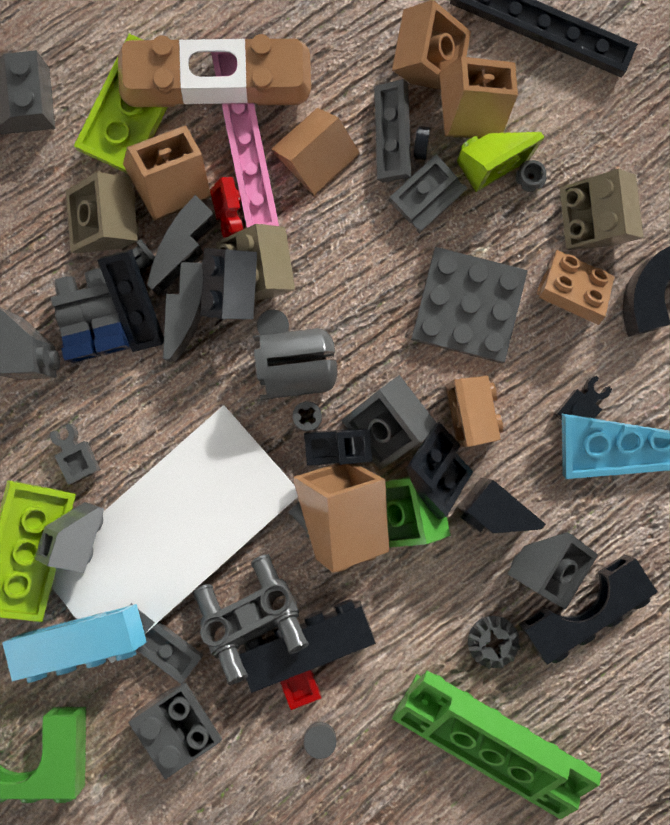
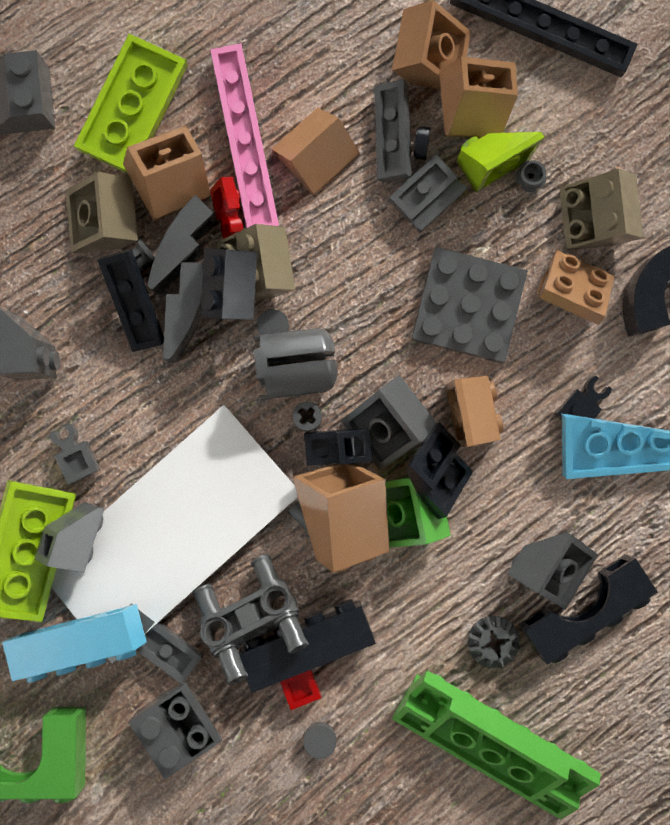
(87, 318): dark grey hips -> none
(266, 73): medium nougat piece -> none
(496, 510): black slope -> none

